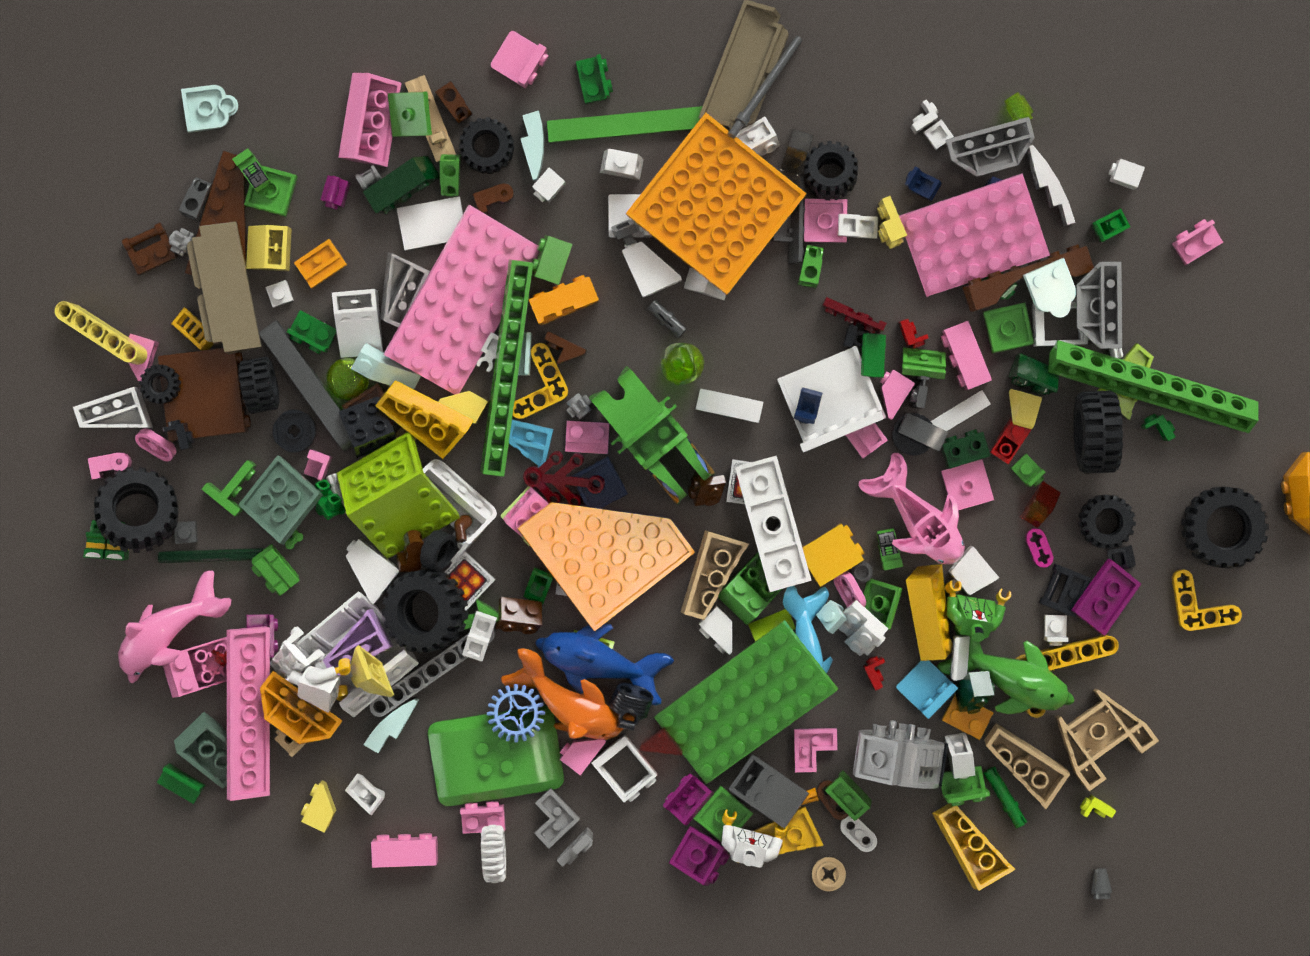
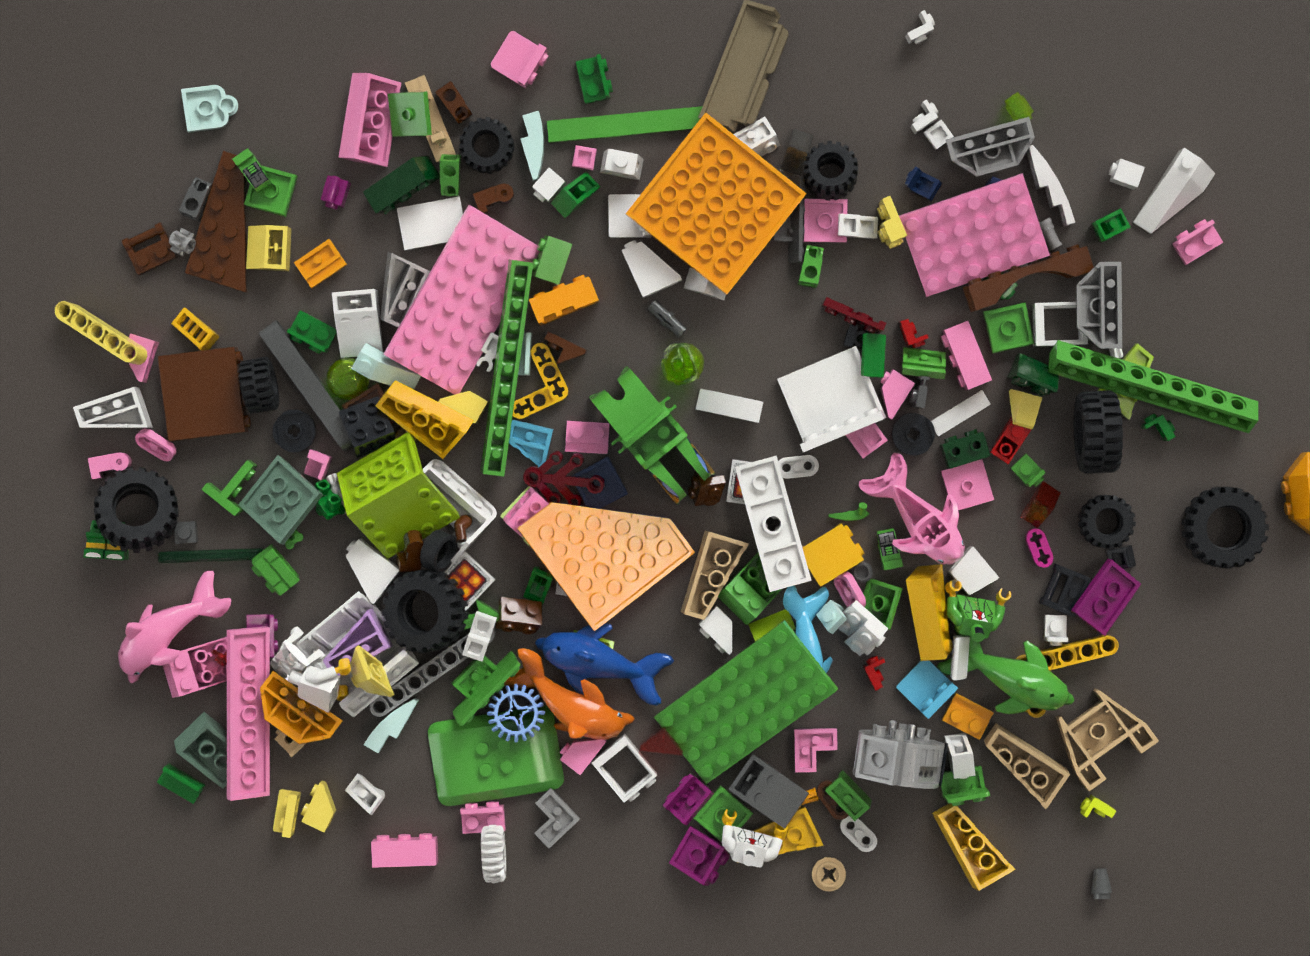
(147, 388): black tyre -> none
(184, 436): black bracket -> none
(226, 298): dark tan slope -> none
(279, 293): white plate -> none
(286, 812): none -> light yellow bracket
(368, 177): light grey bush -> none
(480, 682): none -> bright green bracket
(575, 194): none -> green slope
(579, 406): light grey gear -> none
(581, 843): light grey plate -> none
(584, 157): none -> bright pink tile
(625, 230): dark grey tile -> none
(630, 699): black piece -> none
(744, 117): dark grey bar -> none
(797, 466): none -> white plate
(808, 406): dark blue bracket -> none
(852, 515): none -> bright green bar
(919, 34): none -> white bracket
(922, 432): dark grey slope -> none
(974, 691): dark green brick -> none
(1006, 799): green pin -> none
(1049, 234): none -> light grey pin
(1051, 288): light aqua plate -> none
(1179, 186): none -> white wedge
(1192, 609): yellow beam -> none

